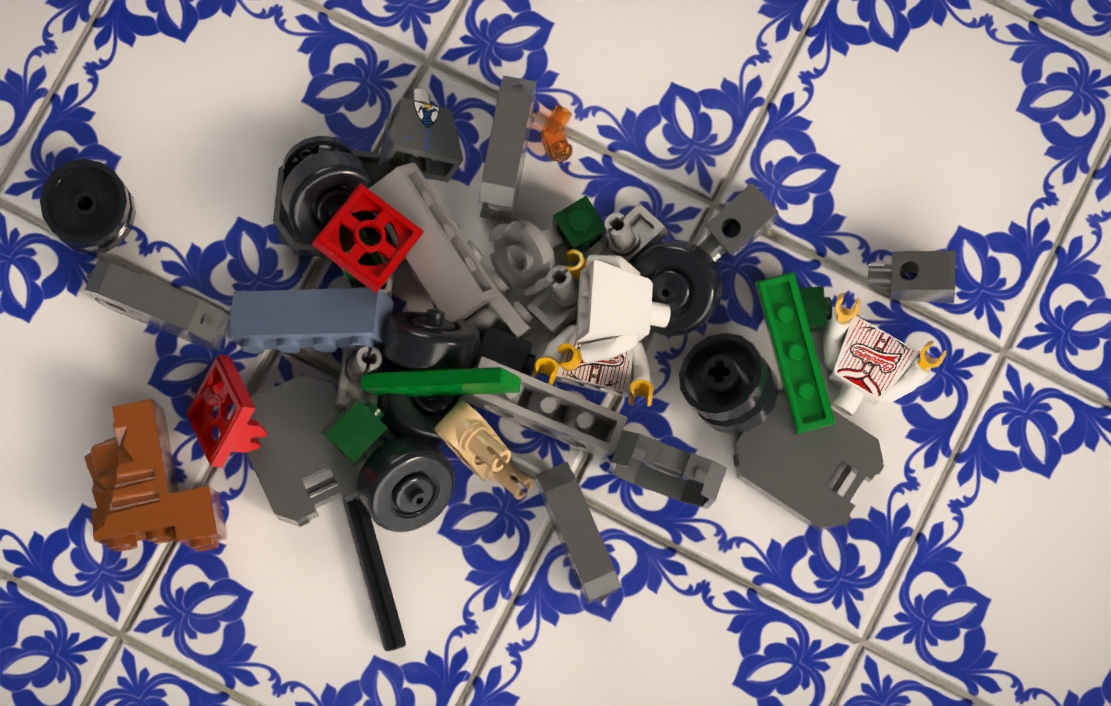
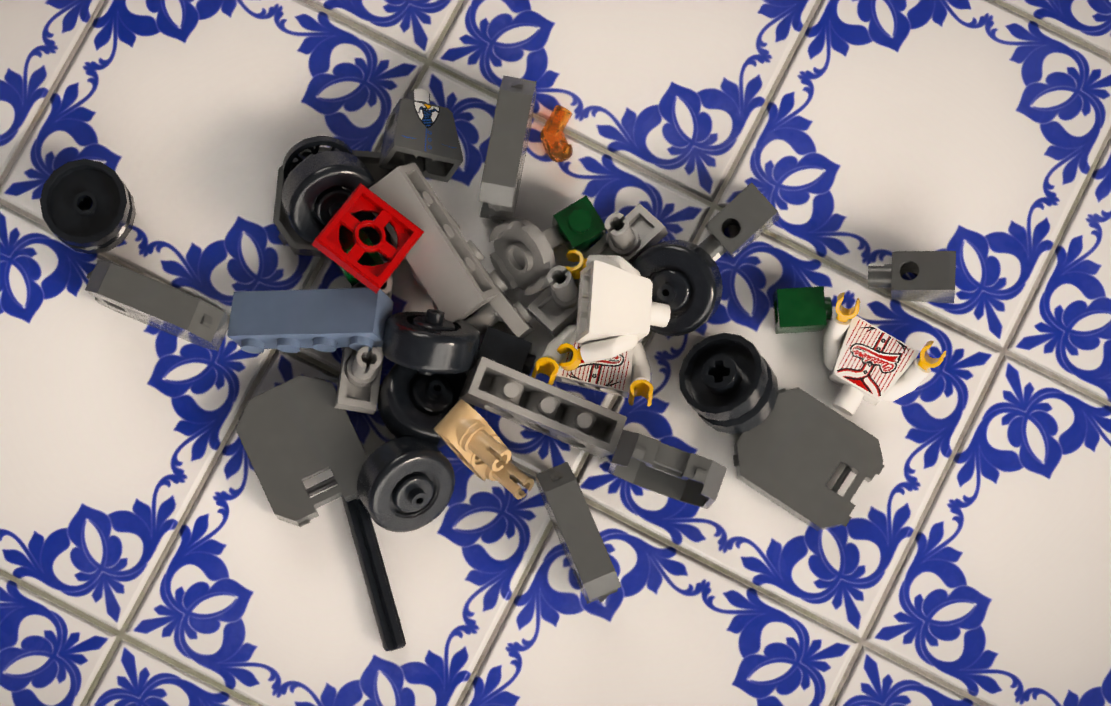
(140, 491): dark orange brick -> none
(221, 388): red piece -> none
(355, 428): dark green brick -> none
(442, 382): green tile -> none
(795, 353): green tile -> none

